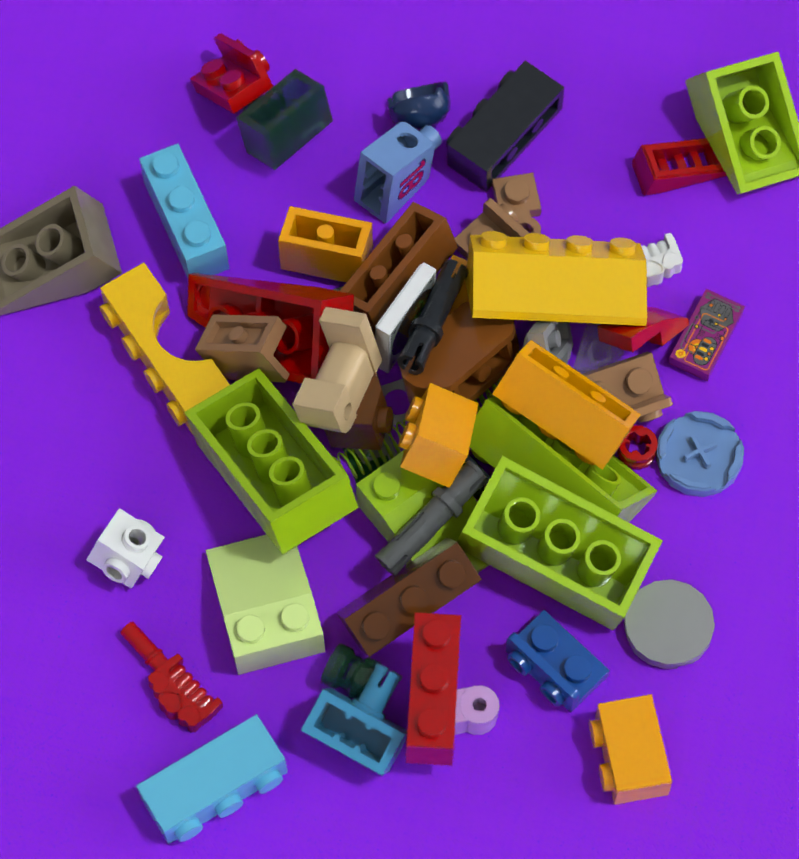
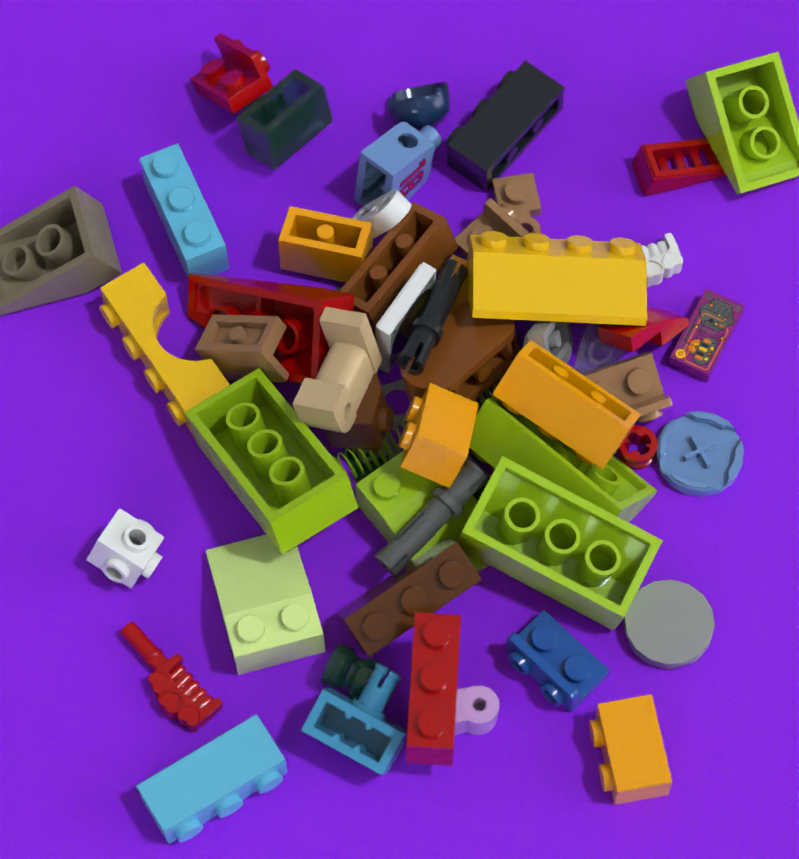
(384, 212): none -> white beam

